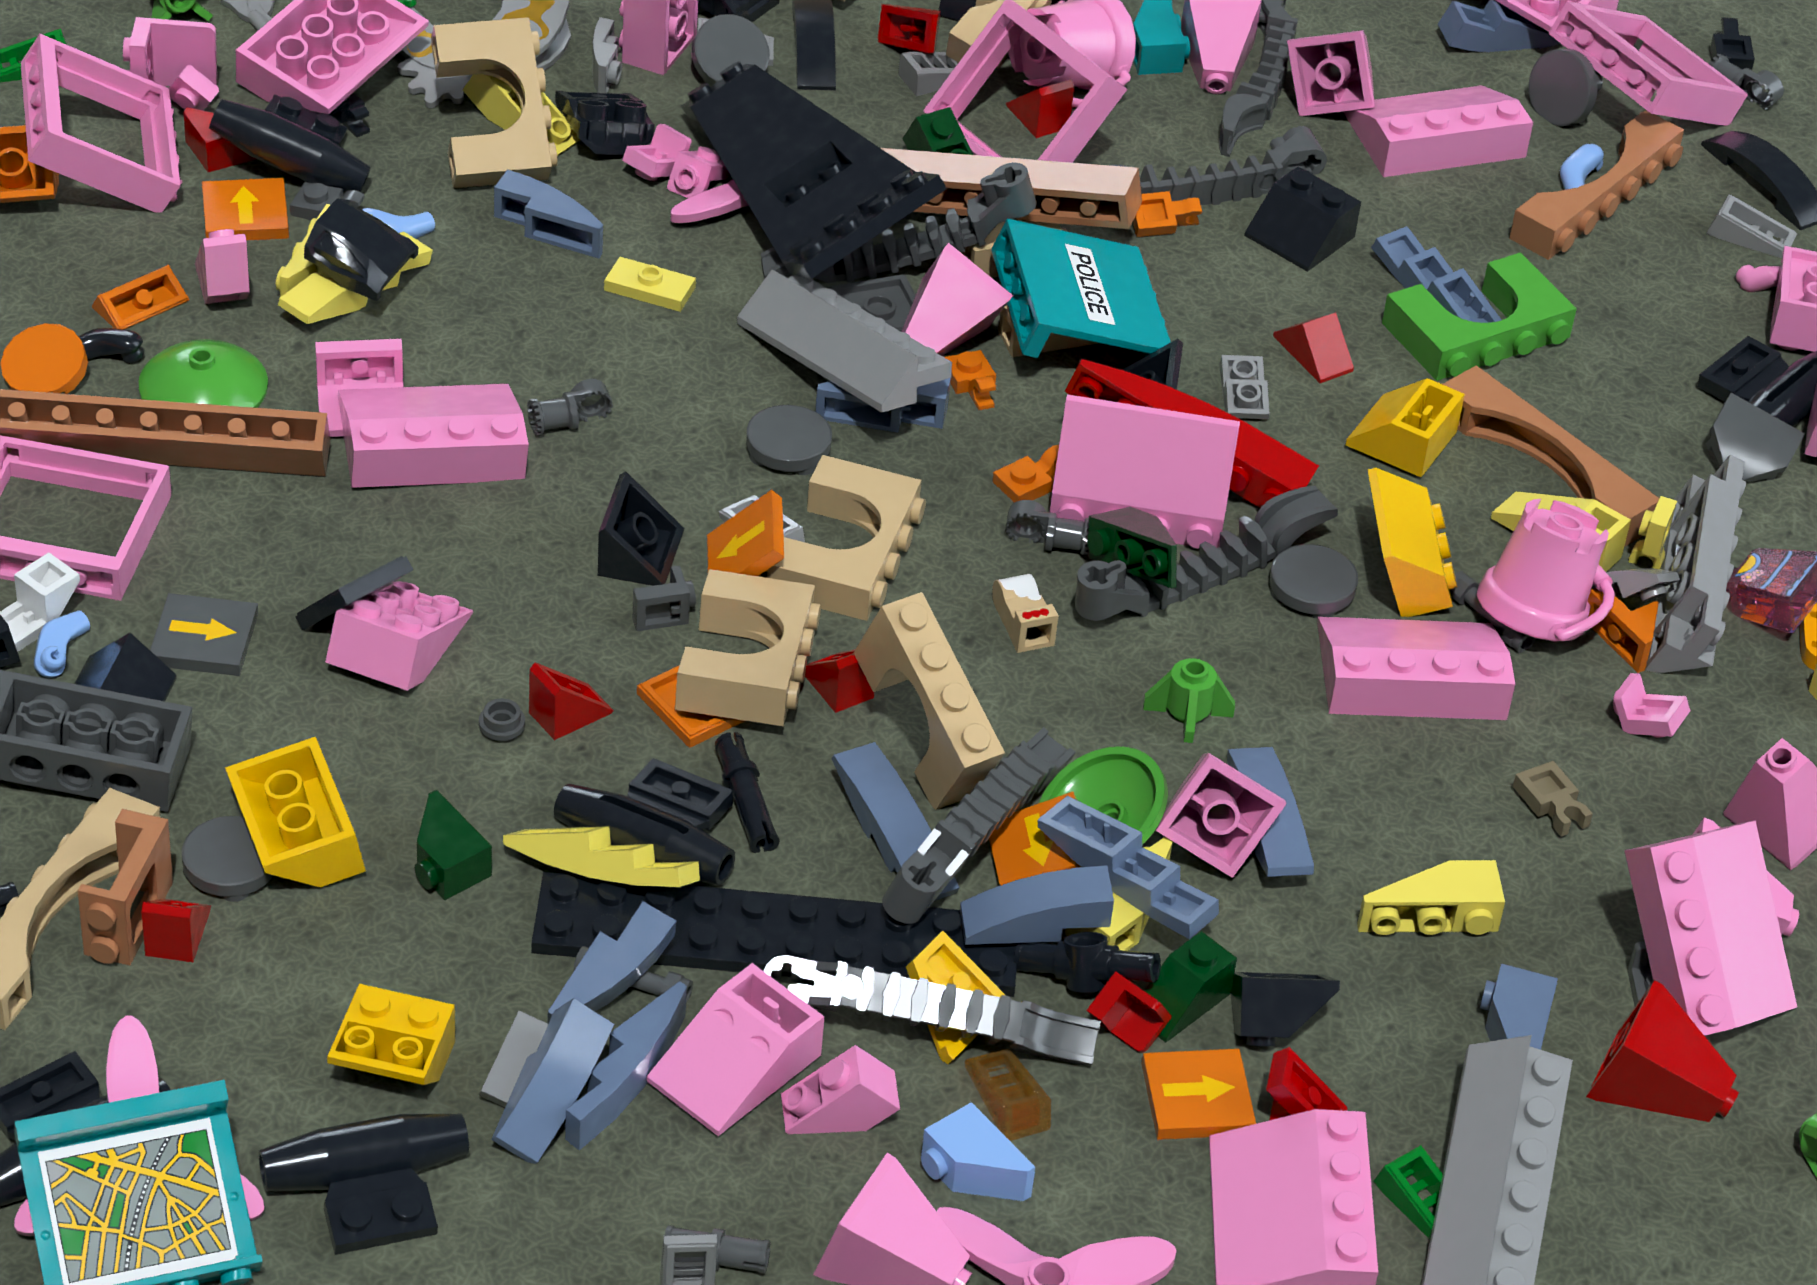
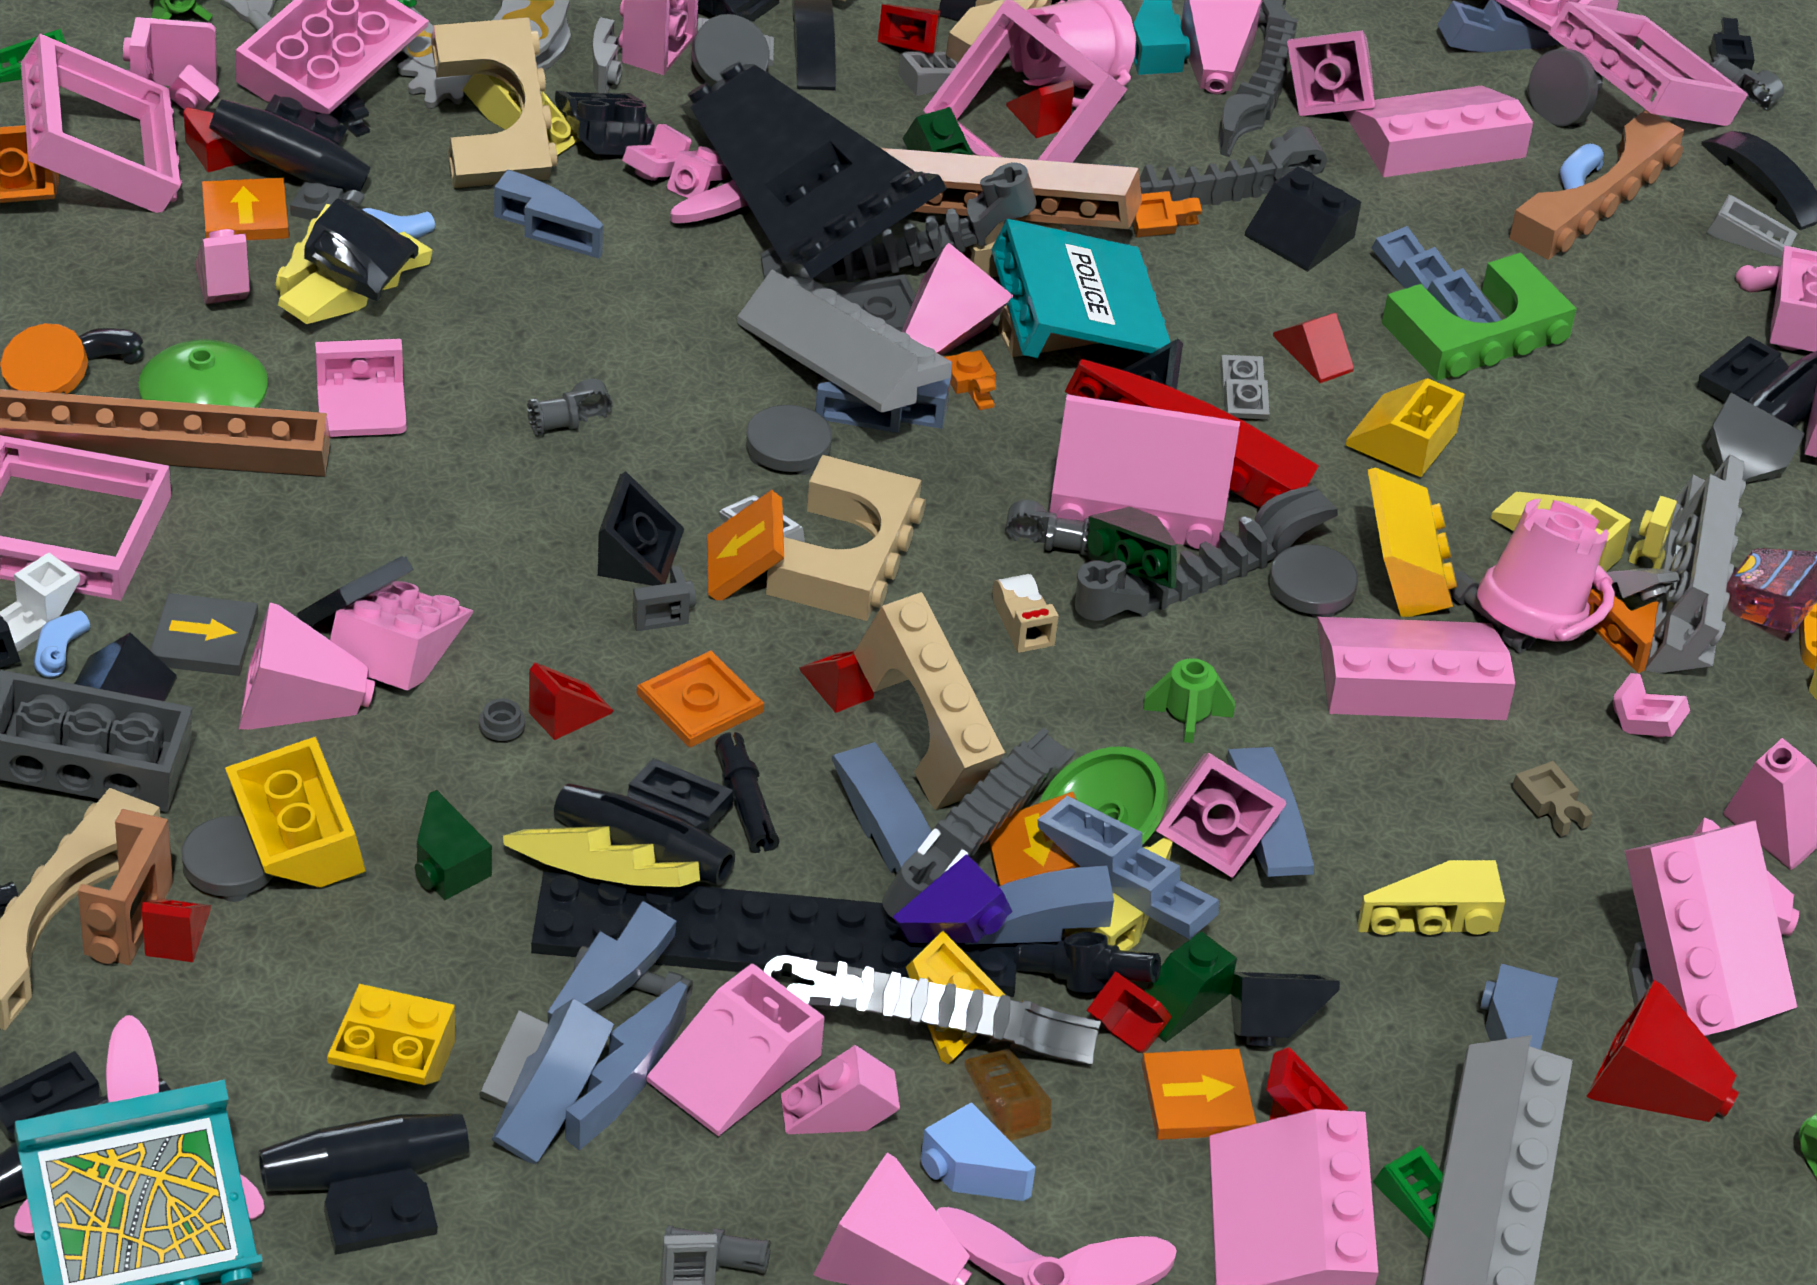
(141, 299): orange slope -> none
(300, 676): none -> bright pink slope
(433, 435): bright pink slope -> none
(650, 284): light yellow plate -> none
(757, 684): tan arch -> none
(959, 902): none -> dark purple slope
(1026, 478): orange plate -> none
(1503, 417): nougat arch -> none

